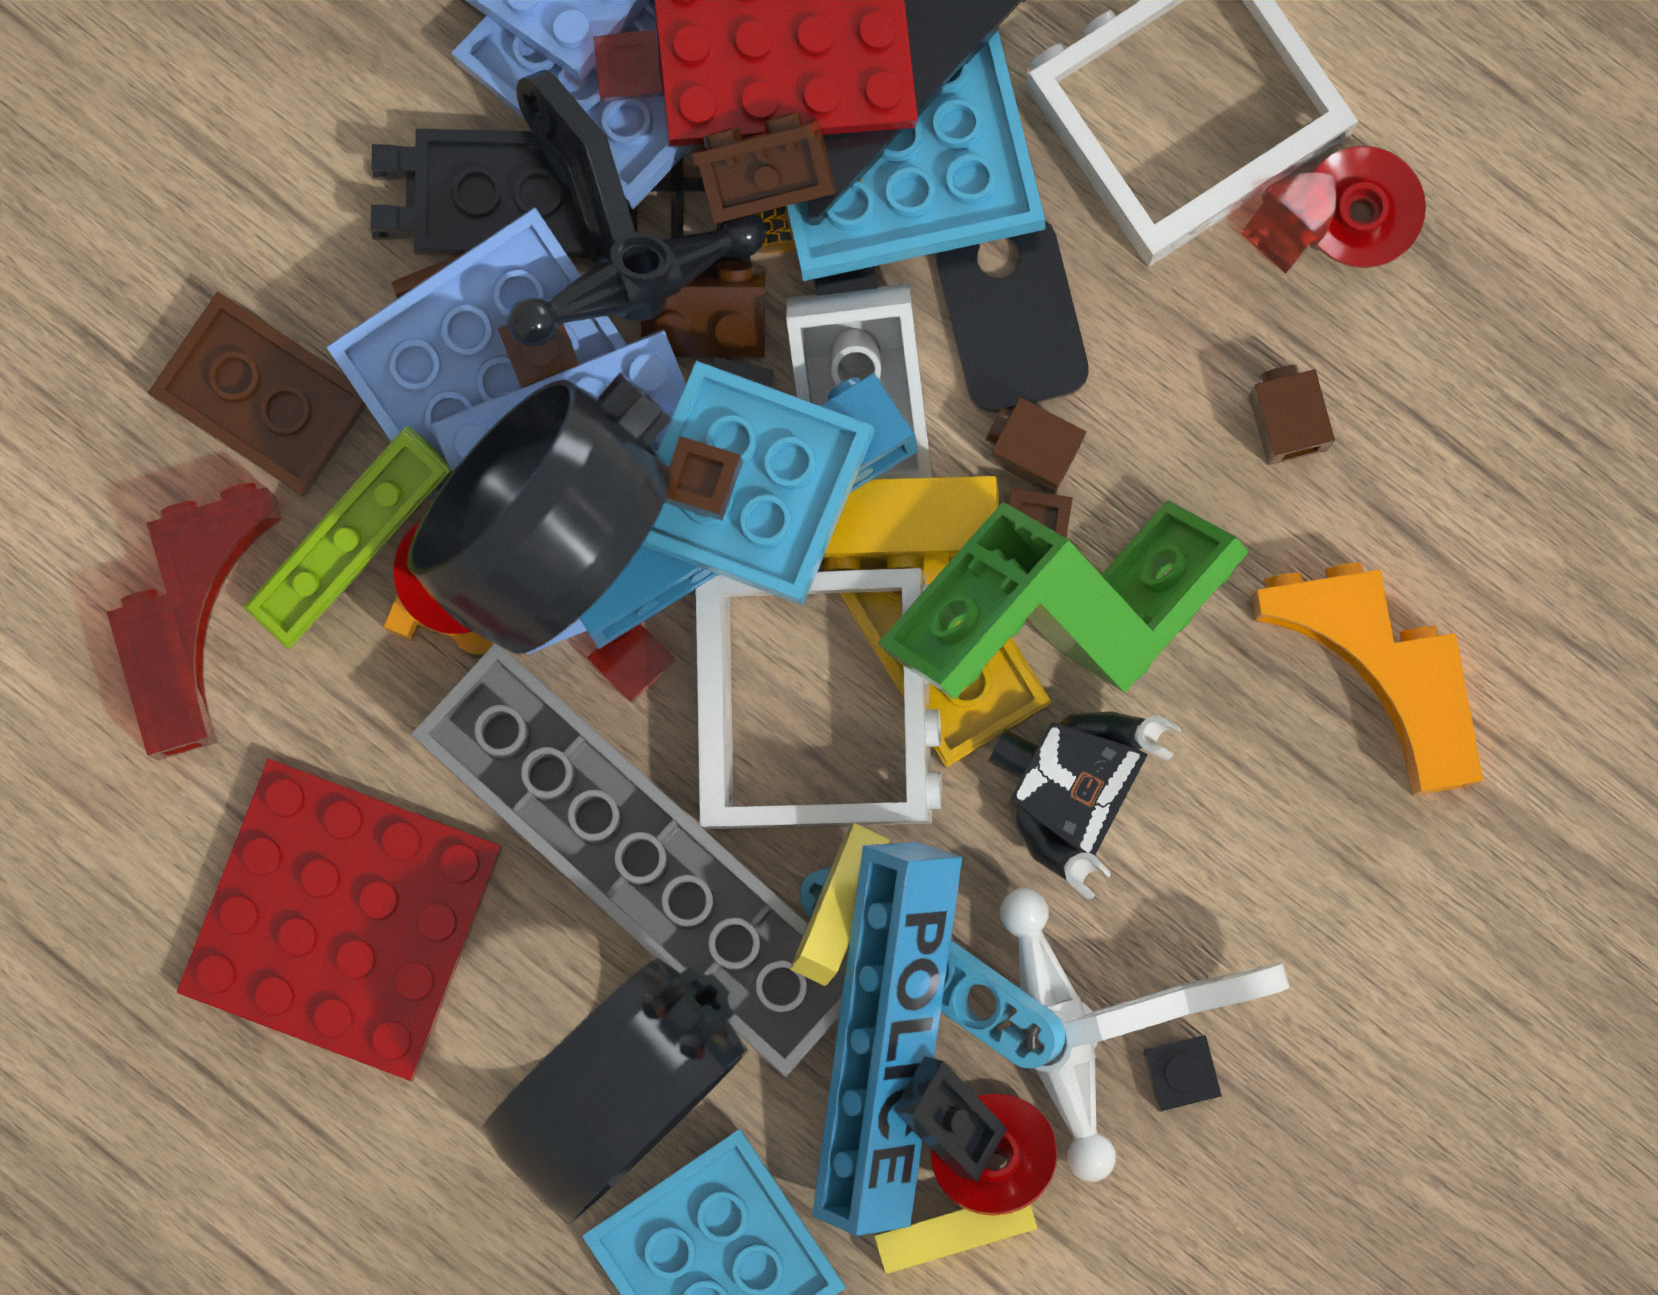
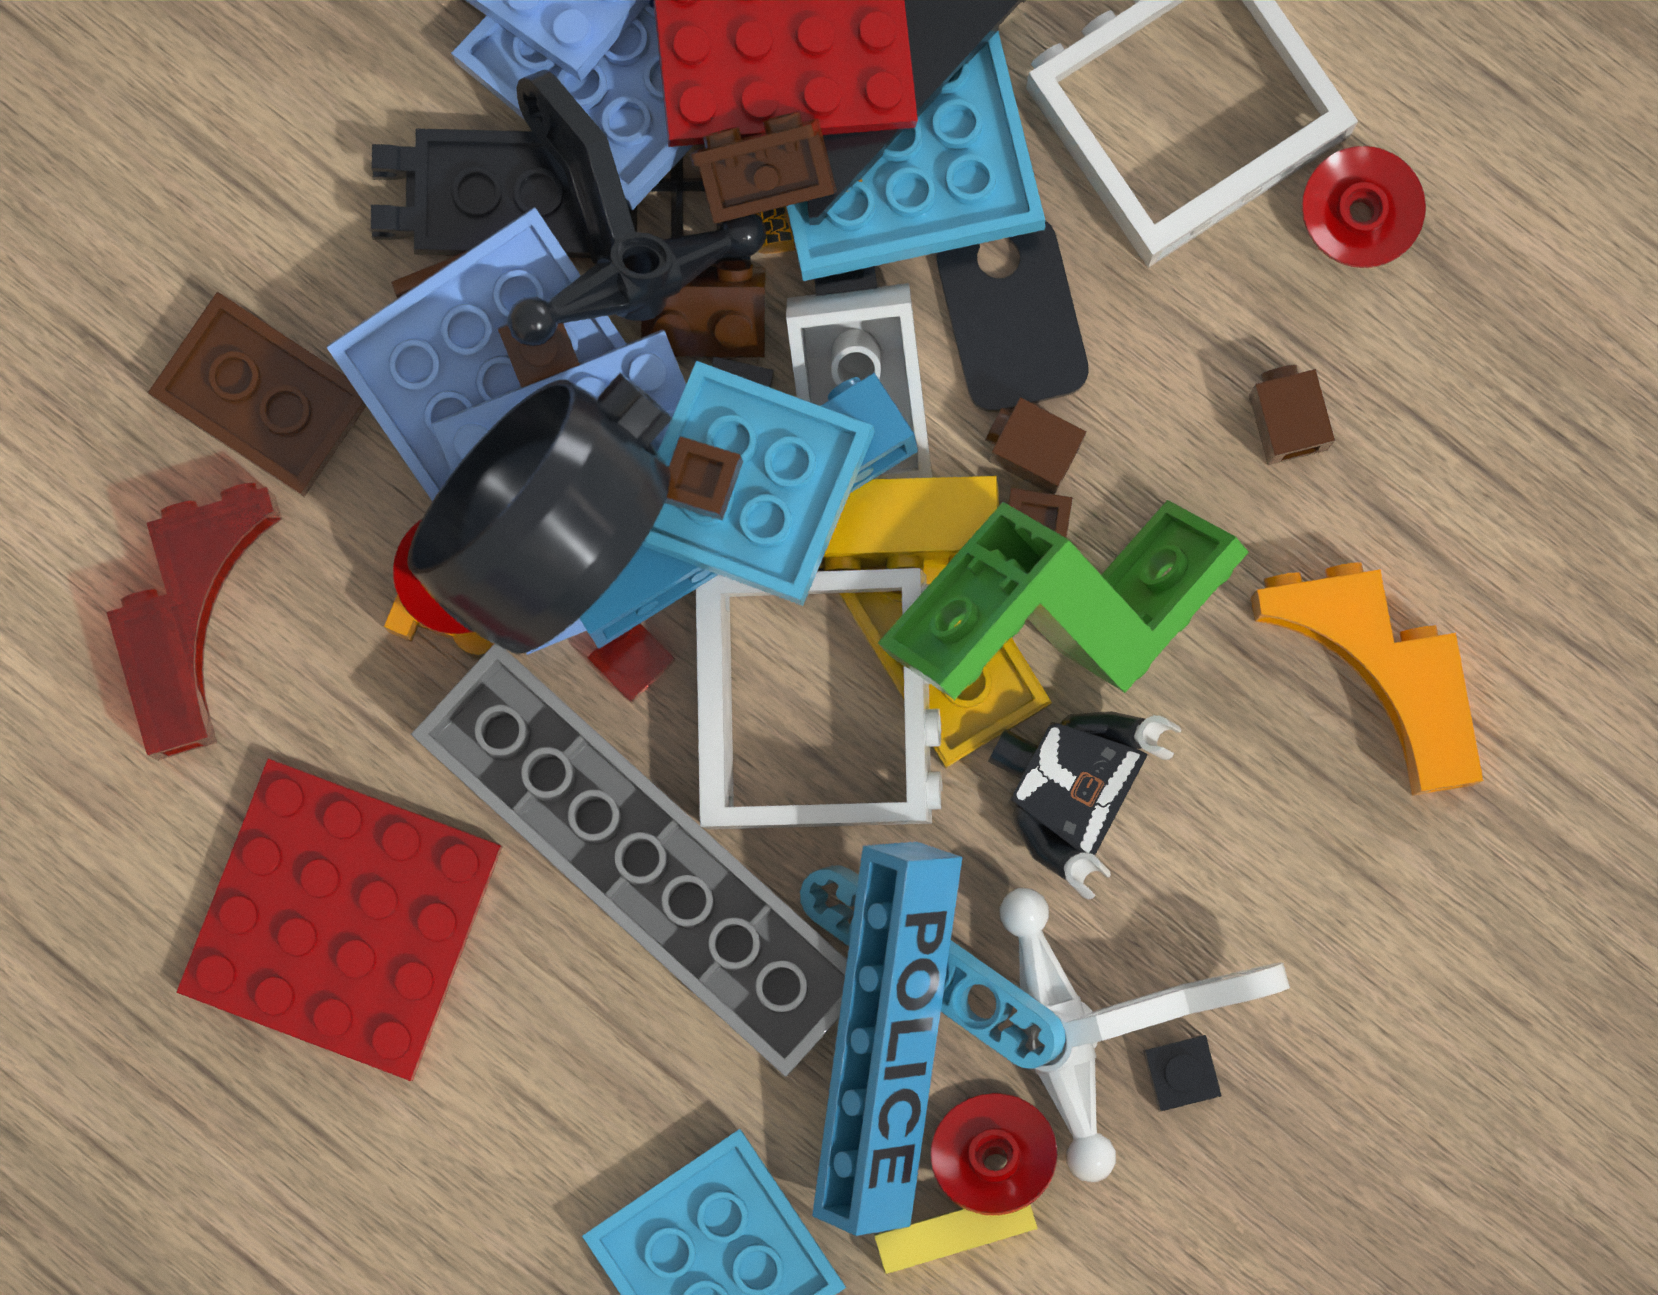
(348, 537): lime tile -> none
(616, 1086): black cylinder -> none
(628, 65): clear red plate -> none
(832, 917): light yellow piece -> none
(950, 1118): black plate -> none
(1292, 217): clear red tile -> none

